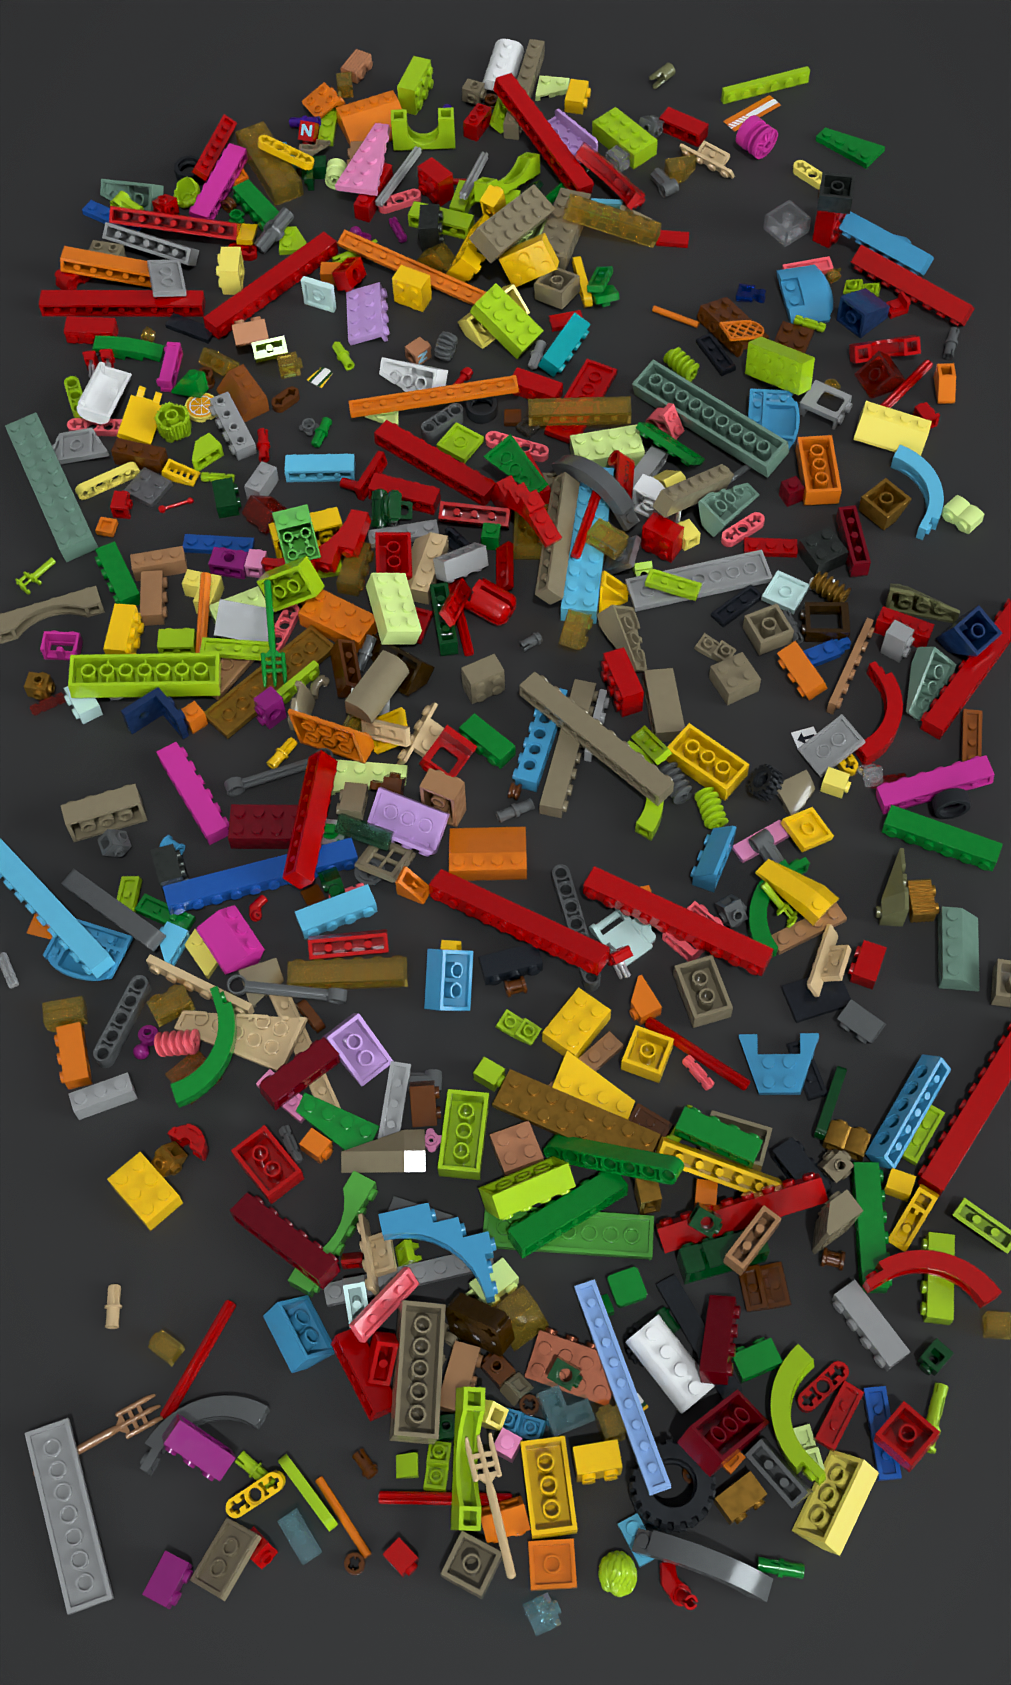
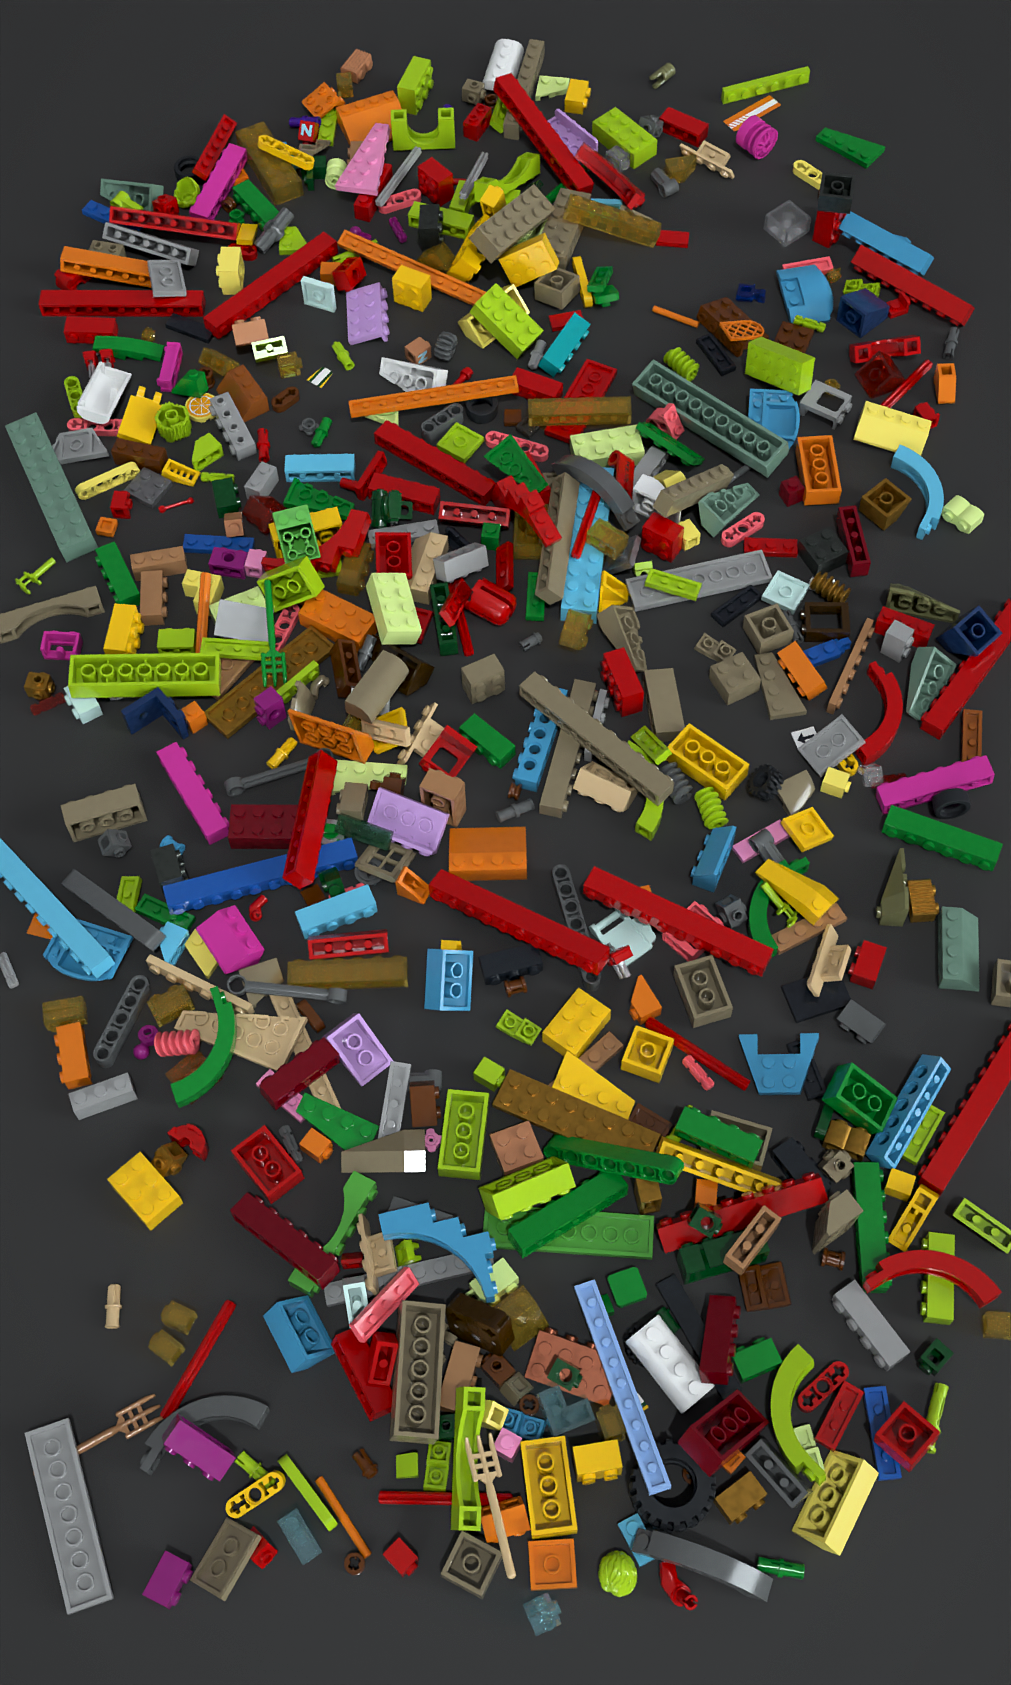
(178, 1317): none -> clear yellow brick
(234, 524): none -> nougat brick
(303, 494): none -> green wing
(535, 605): none -> green plate
(605, 786): none -> tan slope
(776, 688): none -> dark tan wing
(859, 1098): none -> green brick

